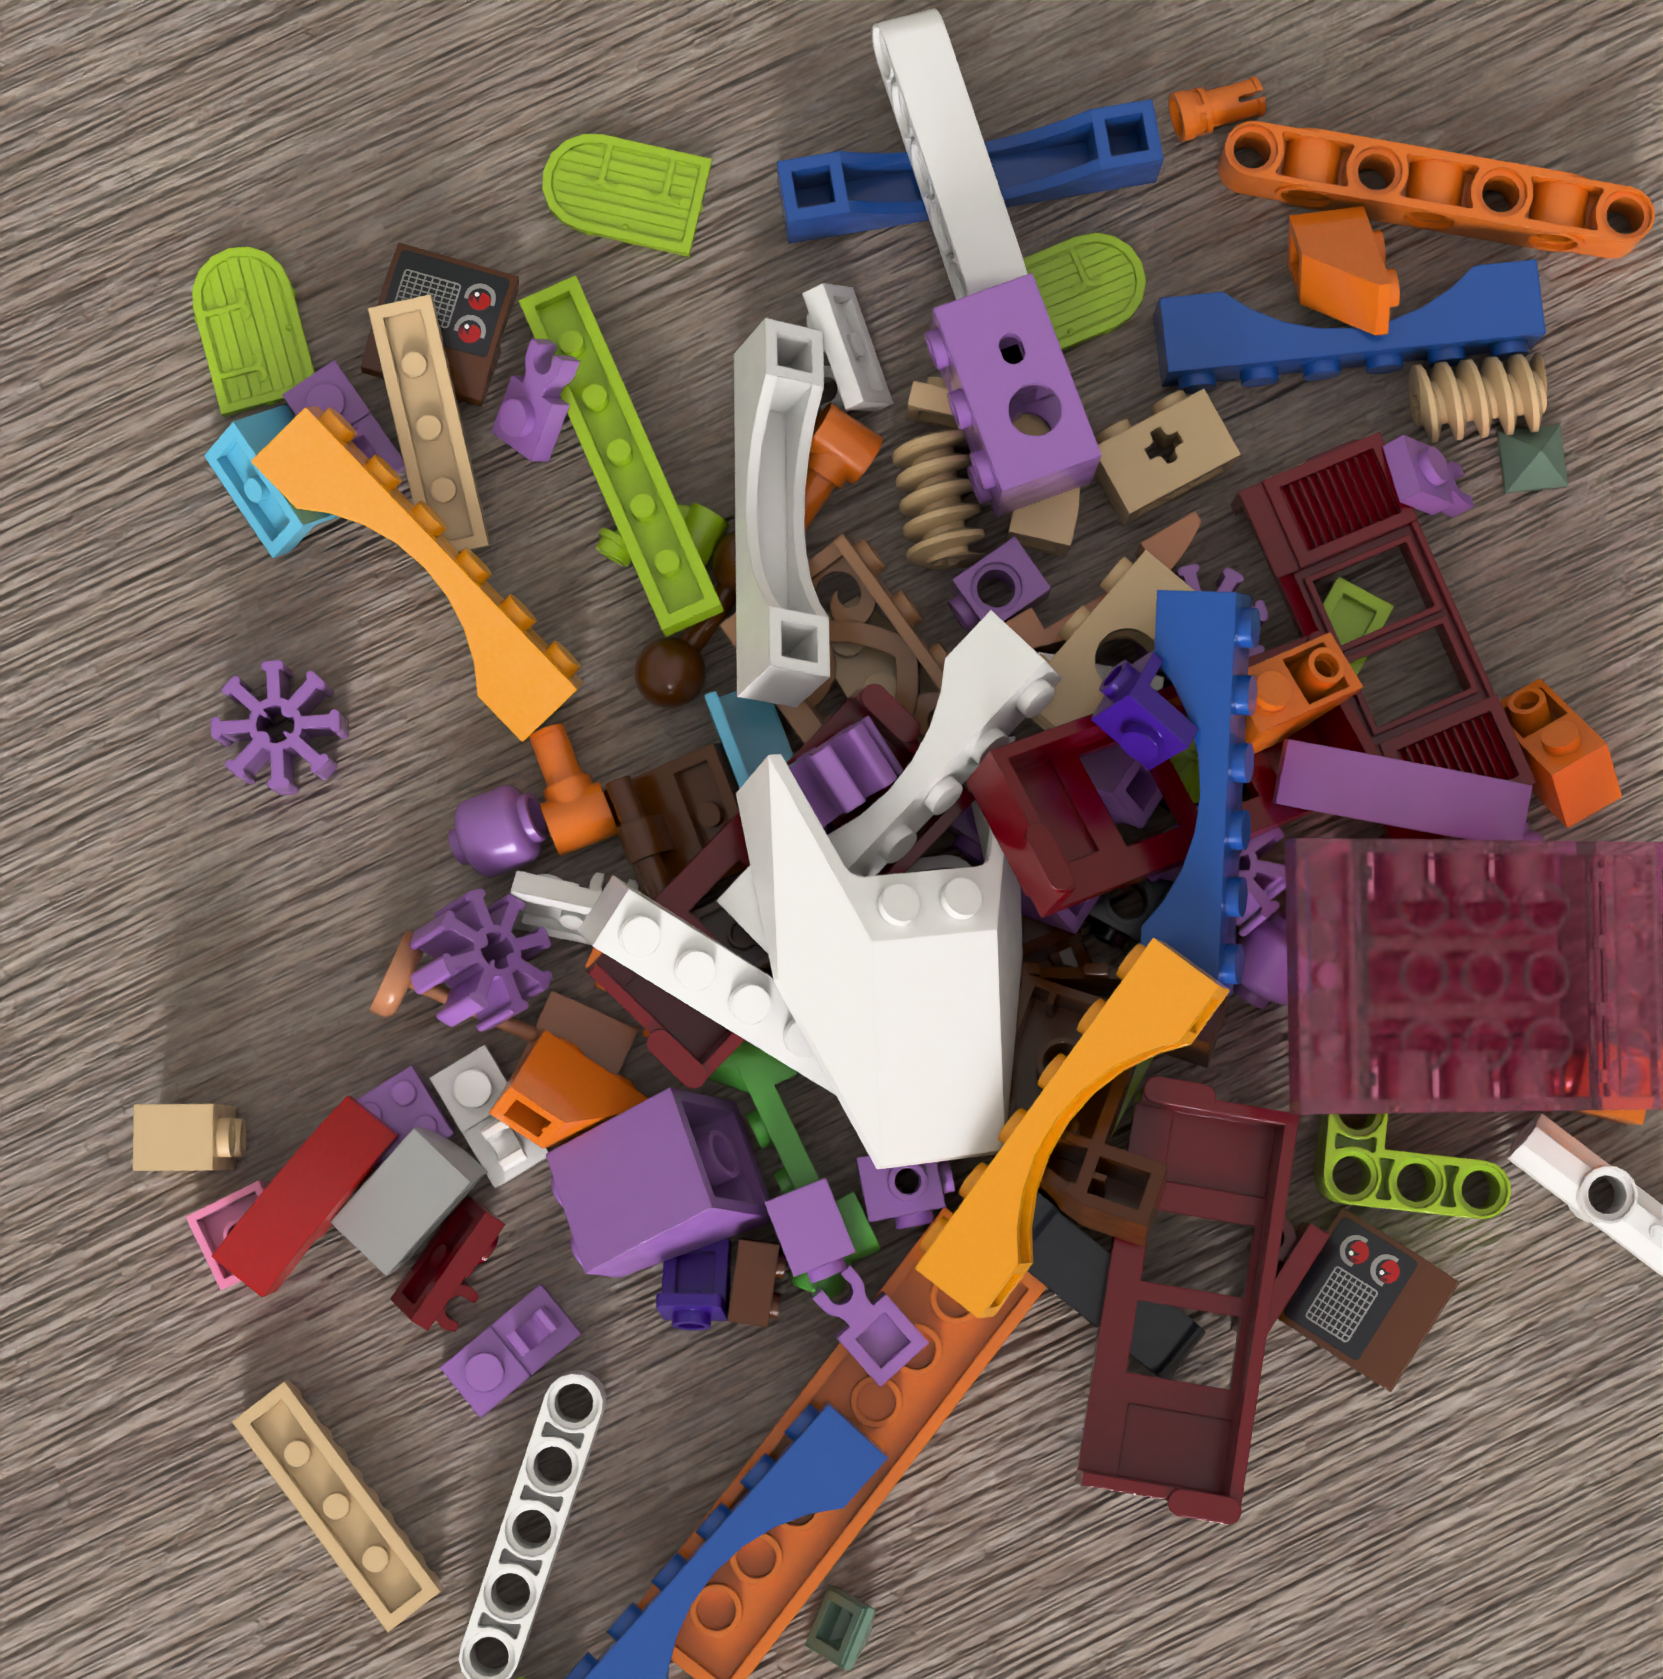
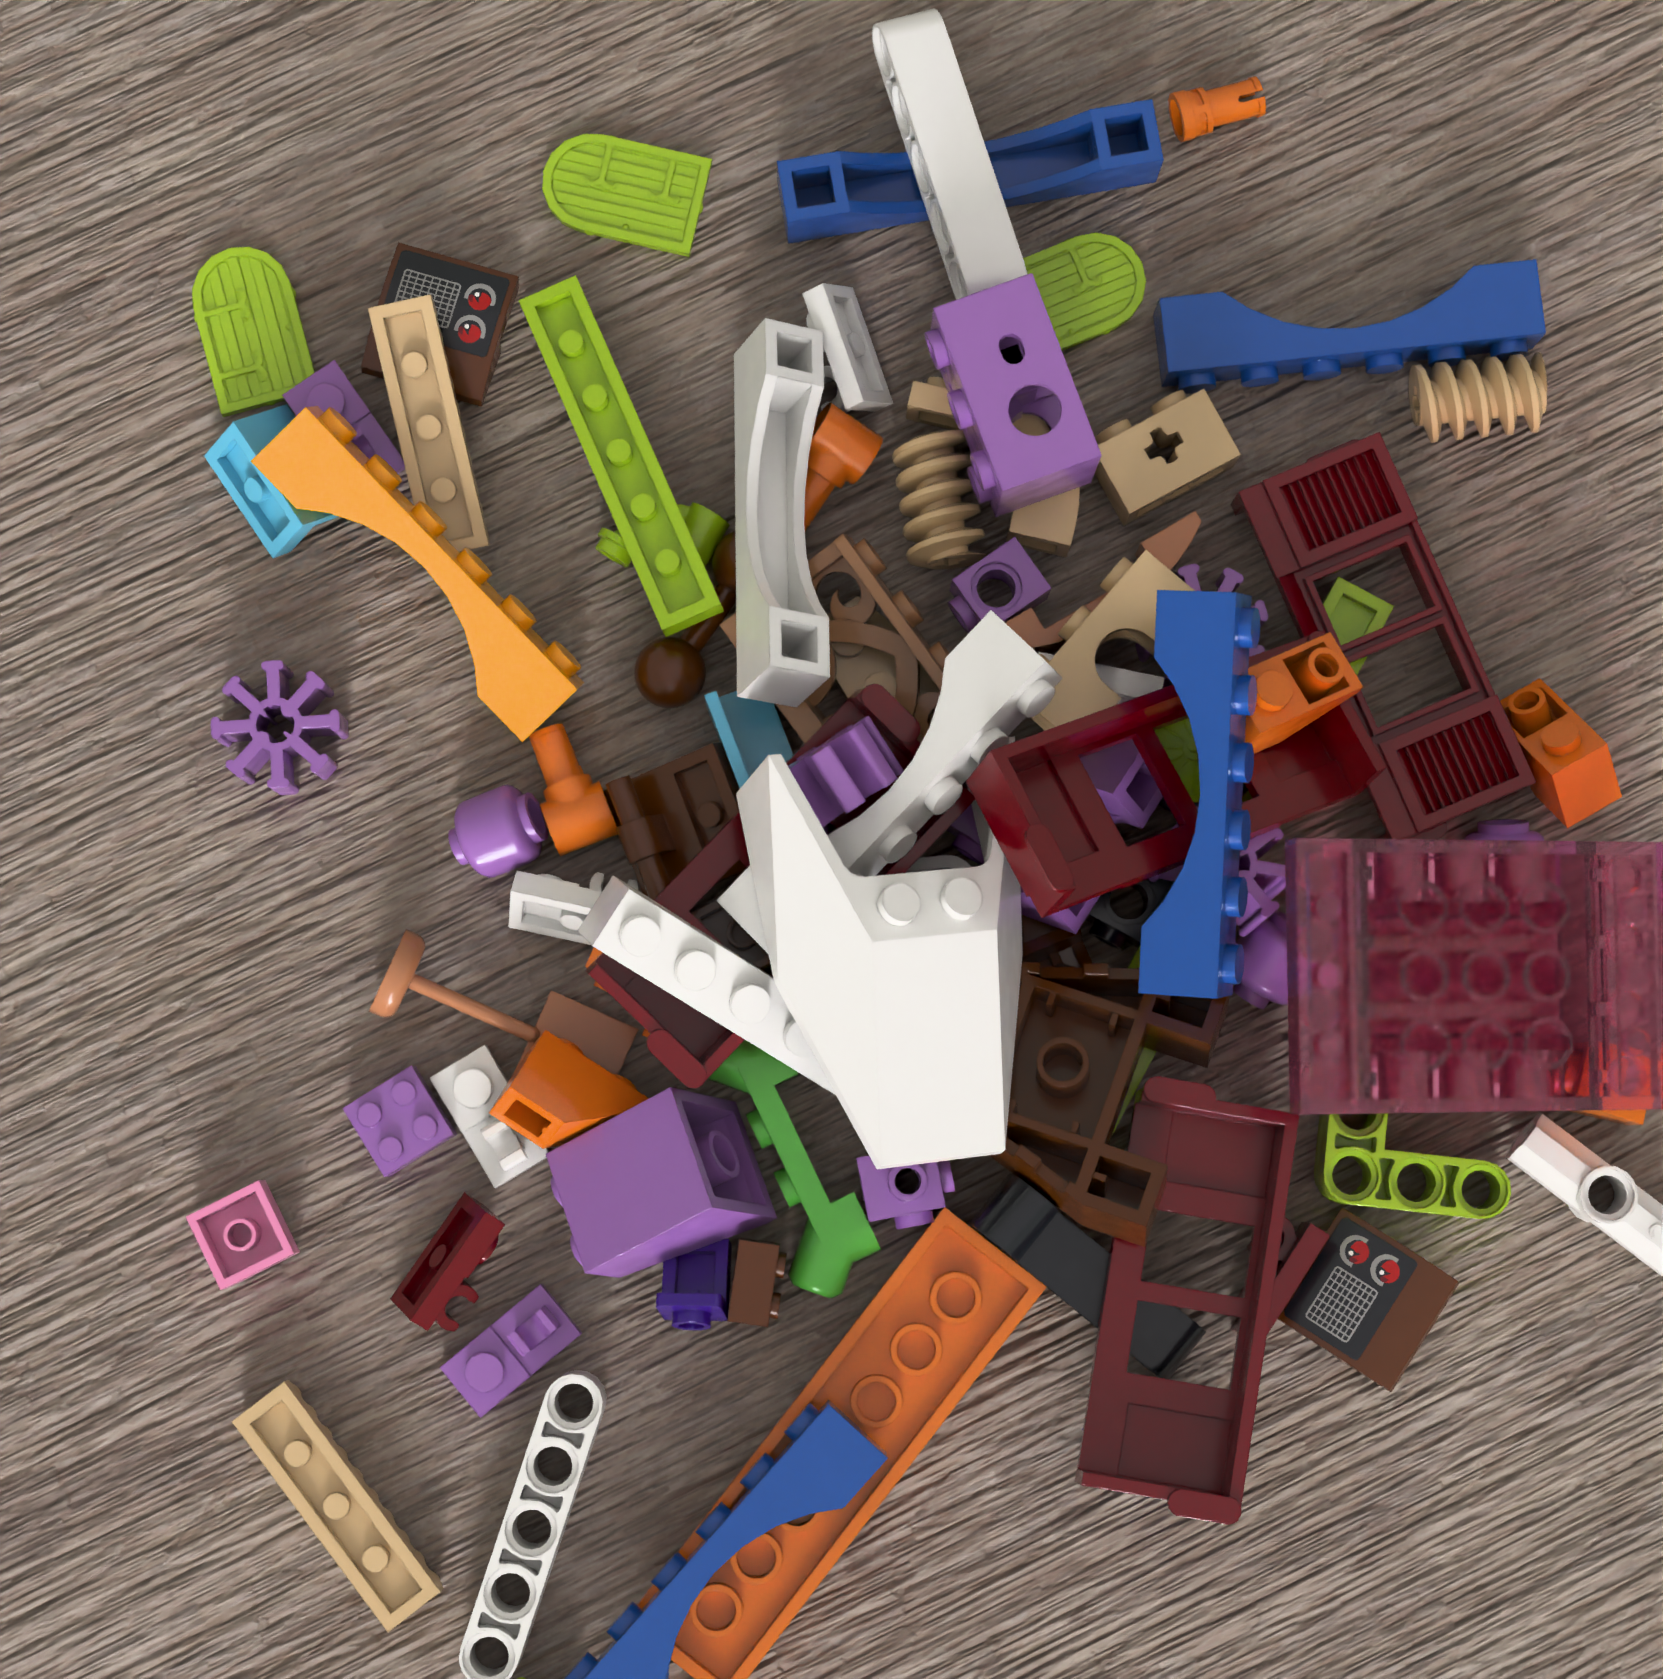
(187, 1137): tan brick -> none
(305, 1197): red slope -> none
(408, 1198): light grey brick -> none
(480, 960): medium lavender gear -> none
(532, 403): medium lavender plate -> none
(811, 1231): medium lavender brick -> none
(841, 1628): sand green slope -> none
(875, 1330): medium lavender plate -> none
(989, 1237): light orange arch -> none
(1139, 716): dark purple bracket -> none
(1342, 268): orange slope -> none
(1400, 793): medium lavender slope -> none
(1425, 477): medium lavender plate -> none
(1436, 189): orange beam -> none
(1532, 459): sand green slope -> none

